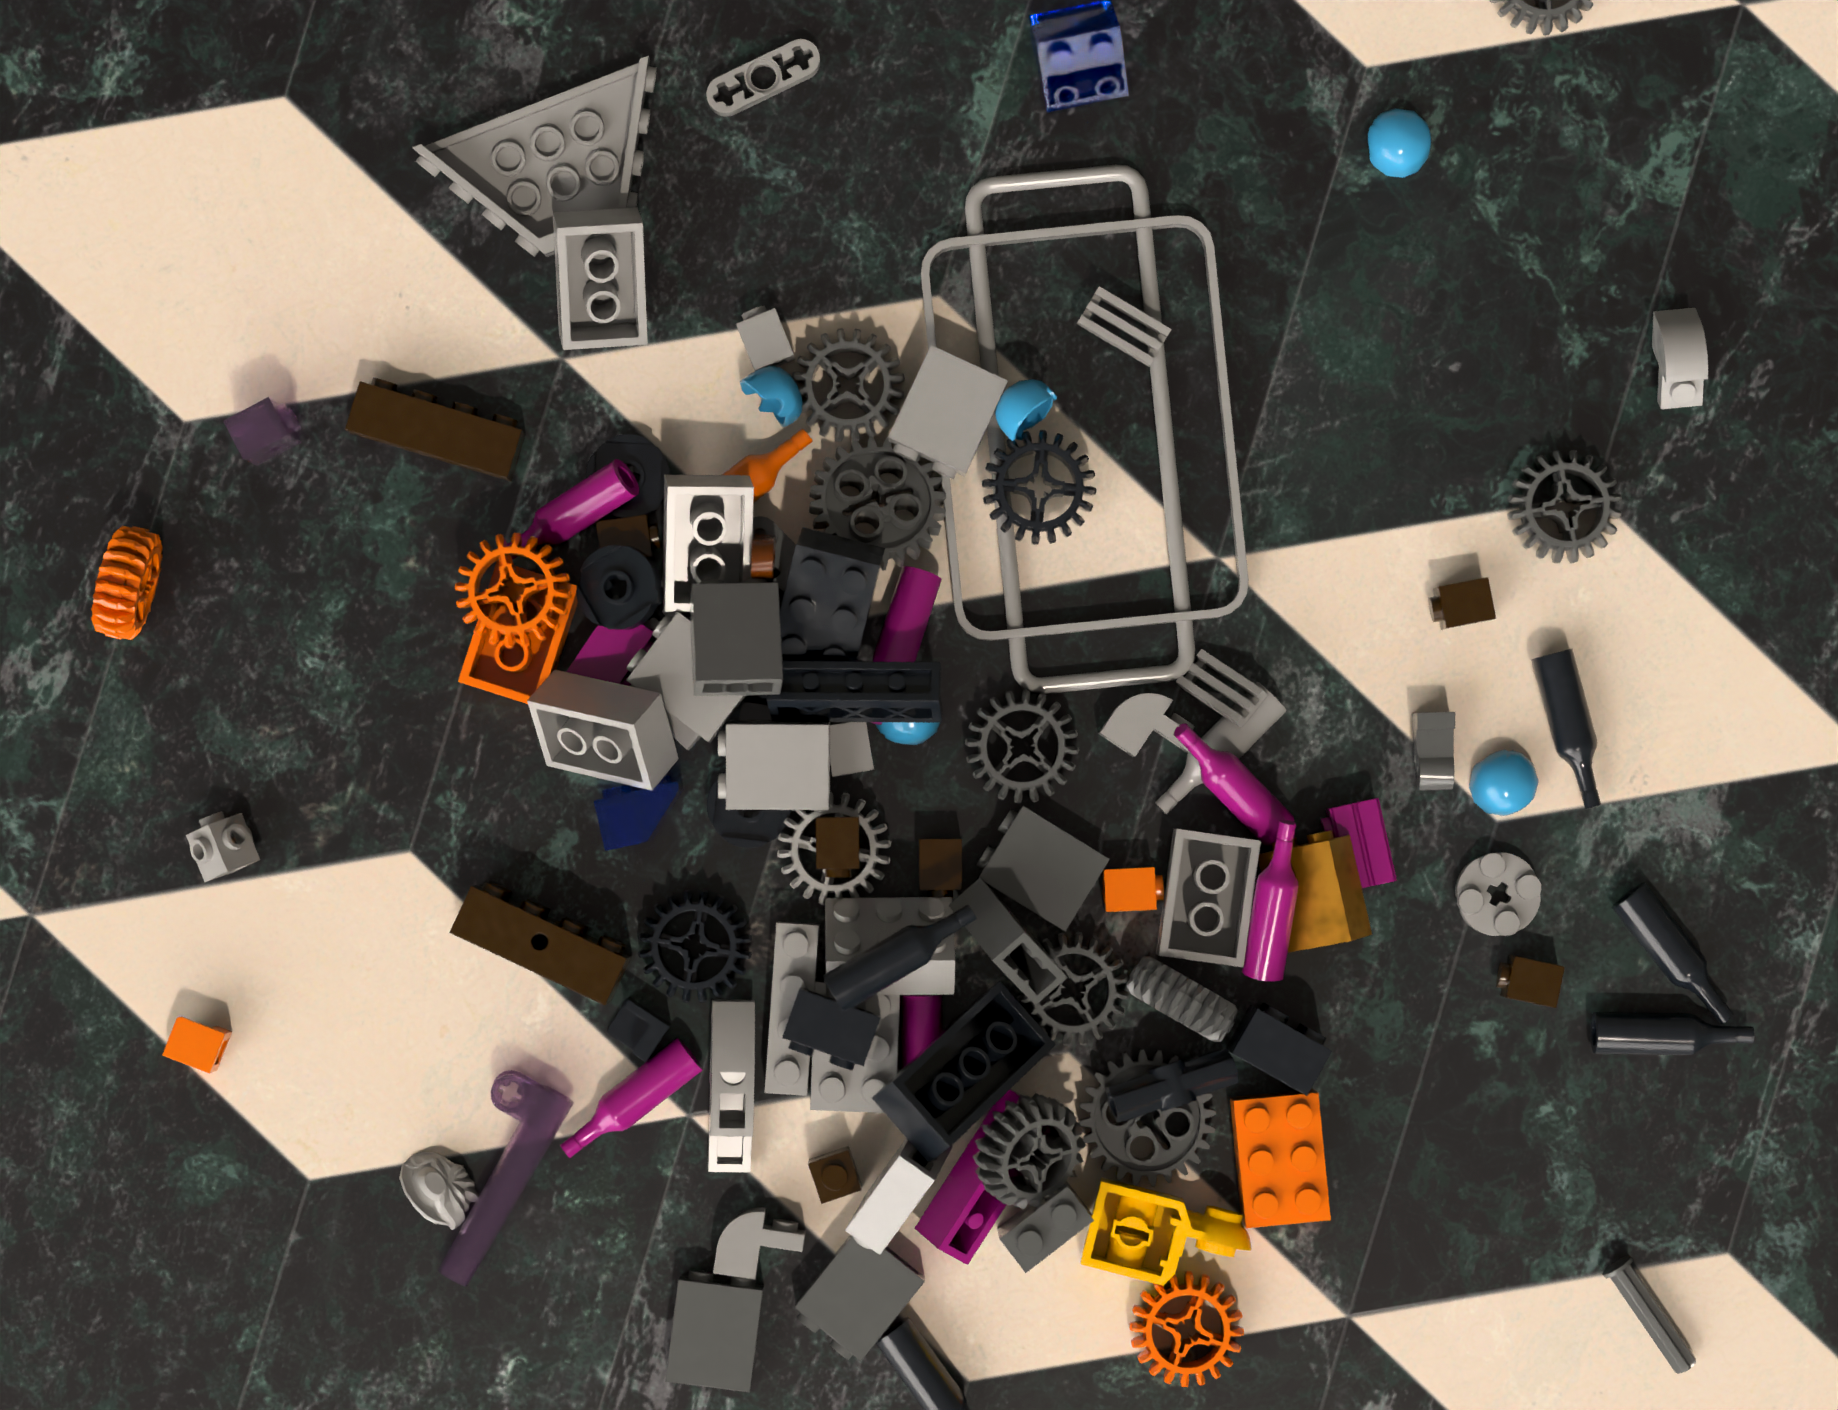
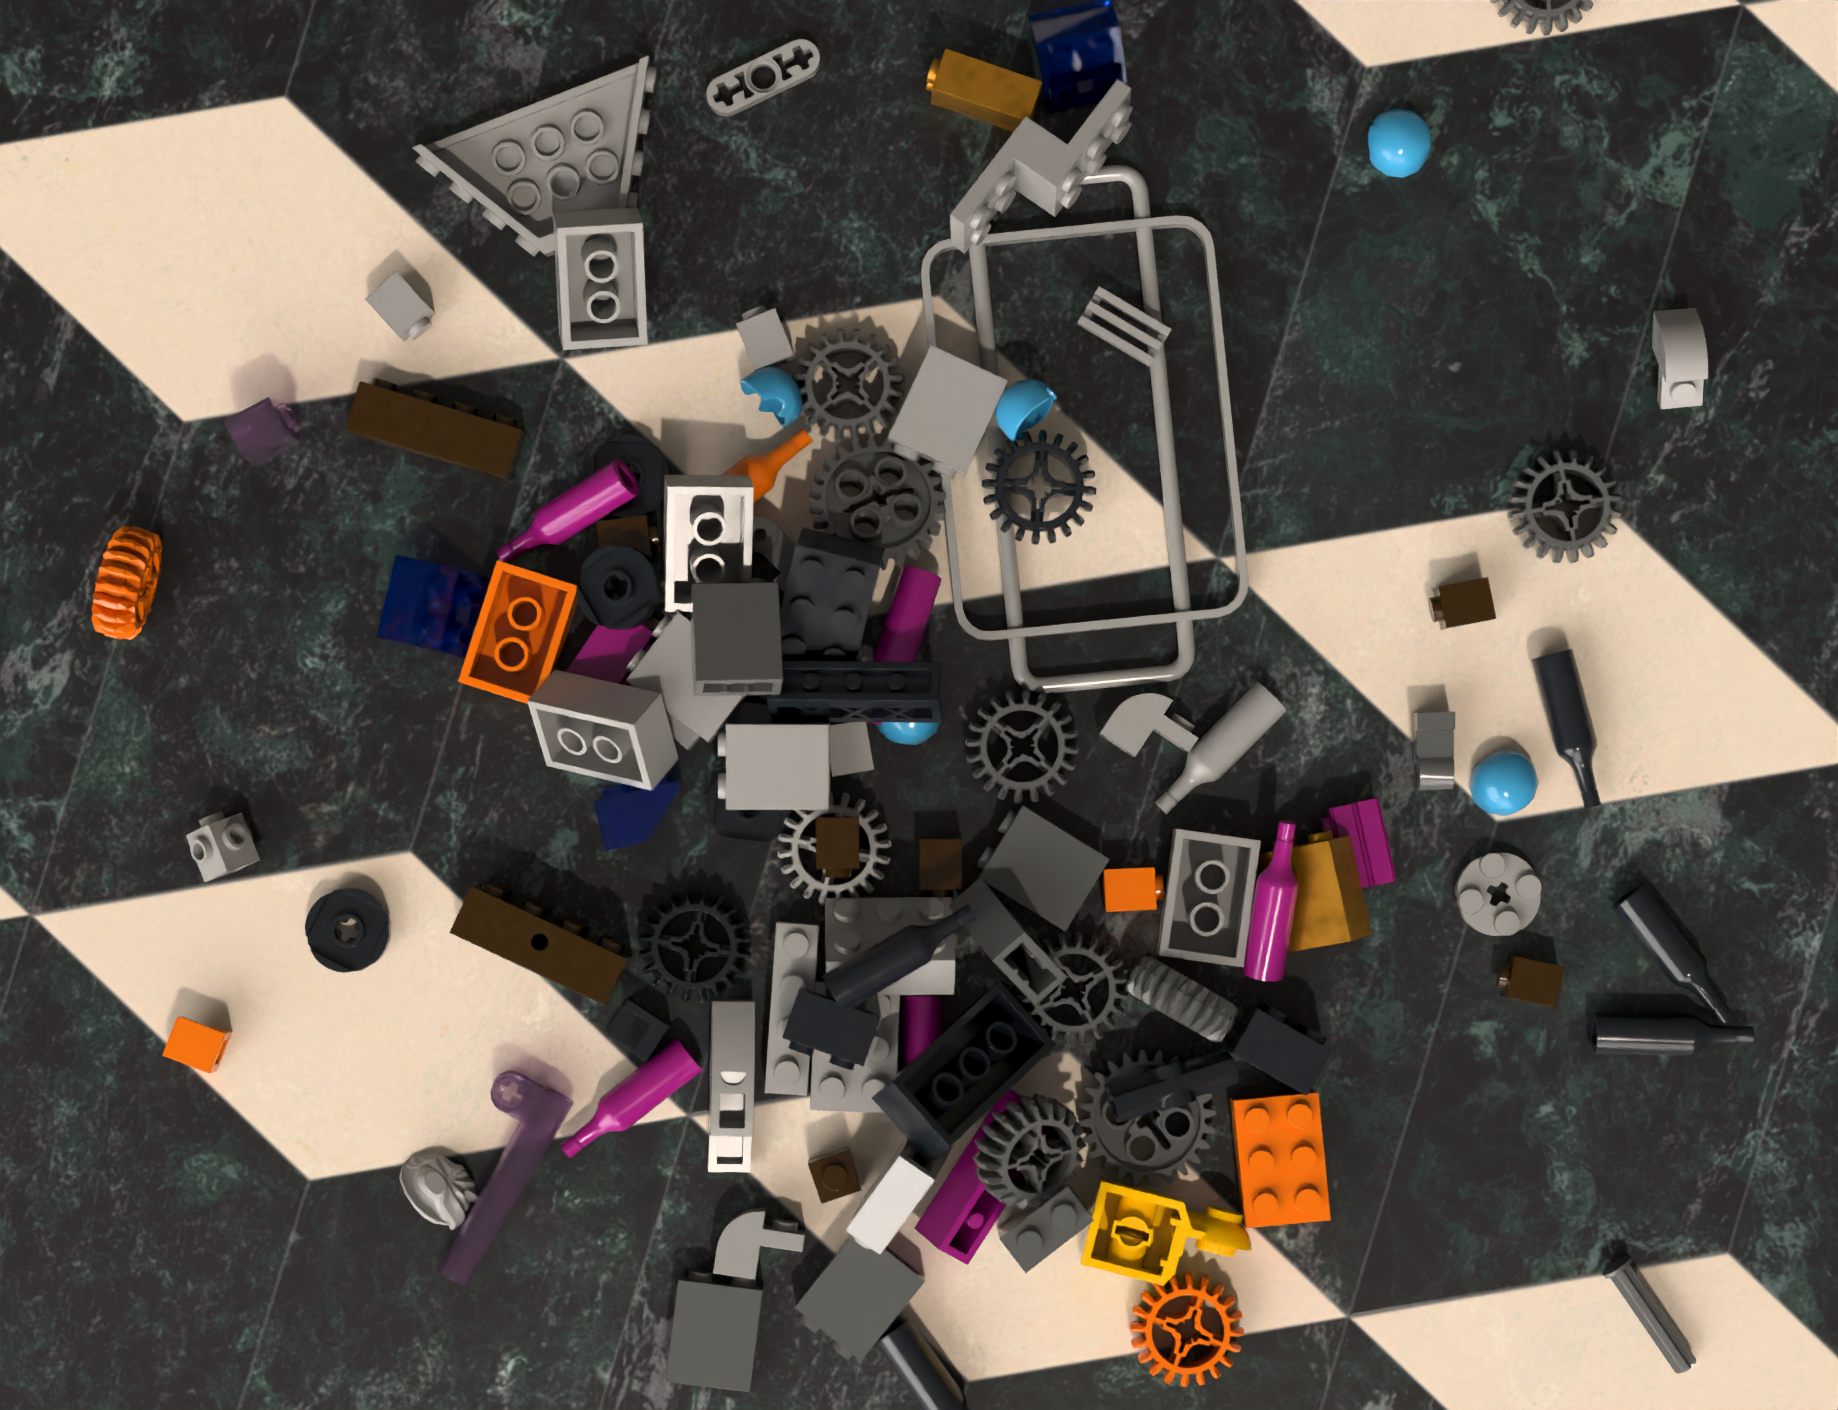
(357, 952): none -> black plate
(401, 307): none -> light grey brick
(432, 606): none -> clear blue slope
(504, 555): orange gear -> none
(763, 556): reddish brown beam -> none
(982, 90): none -> pearl gold brick
(1041, 168): none -> light grey bracket
(1197, 671): light grey tile -> none
(1236, 787): magenta piece -> none

